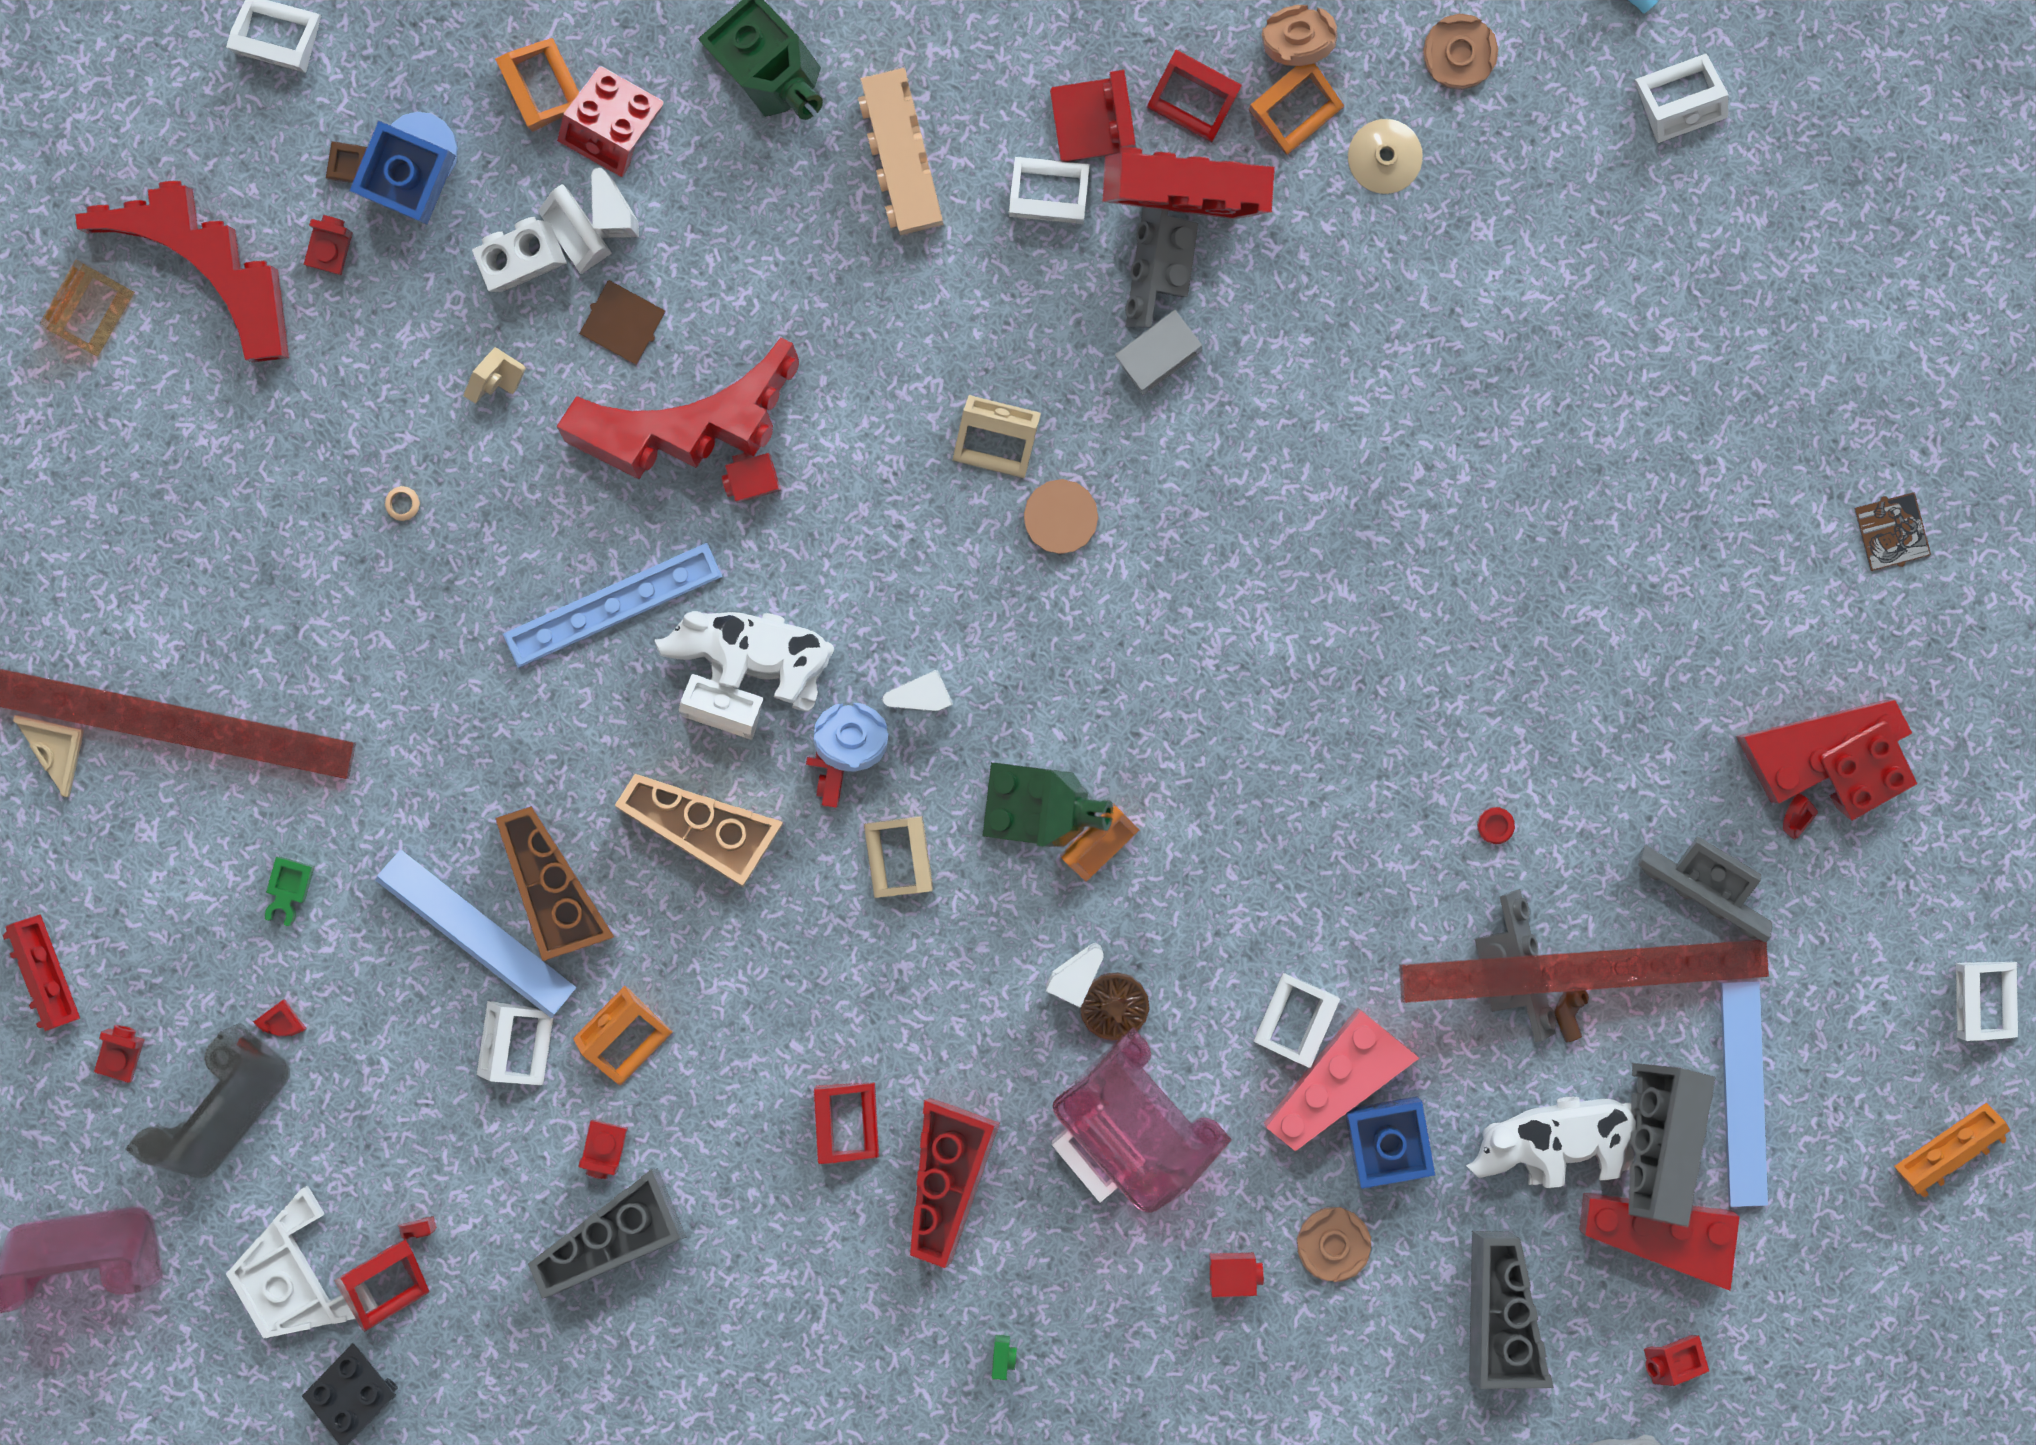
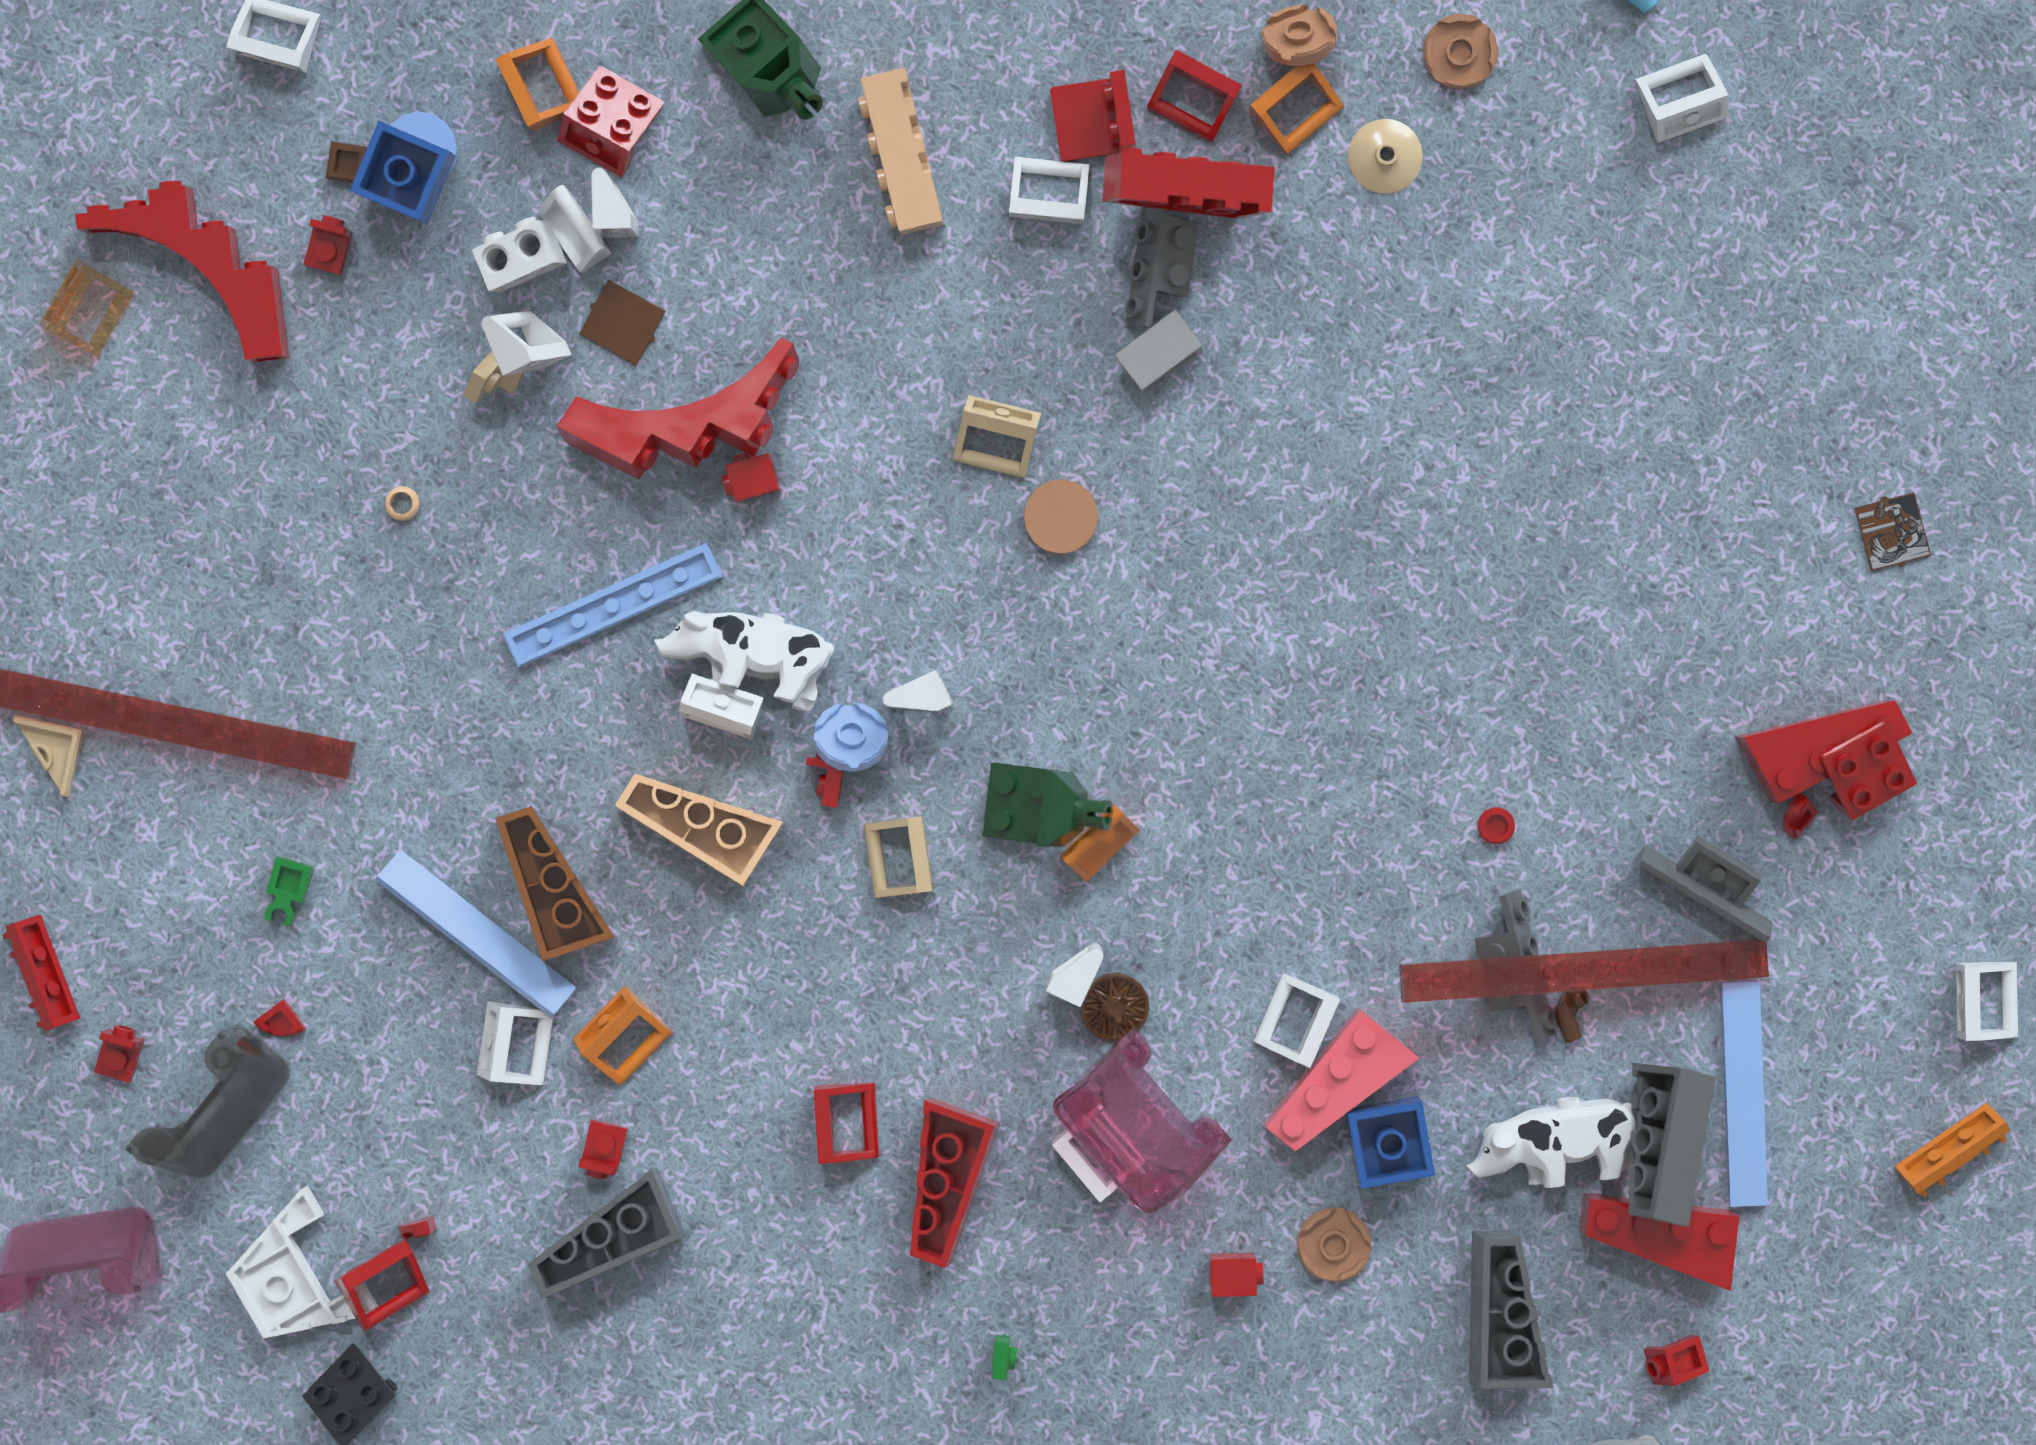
(516, 356): none -> white tile

